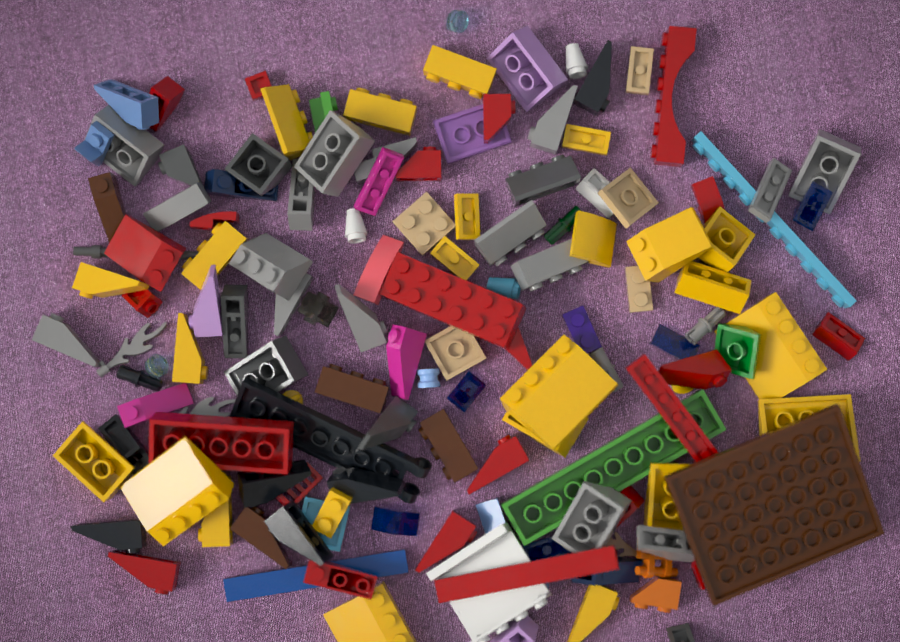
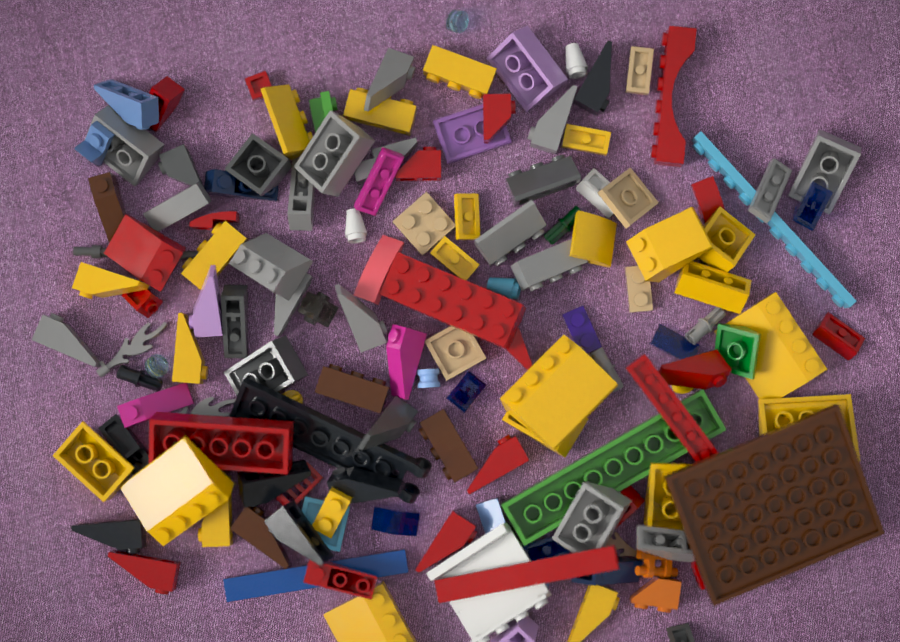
(390, 77): none -> light grey slope

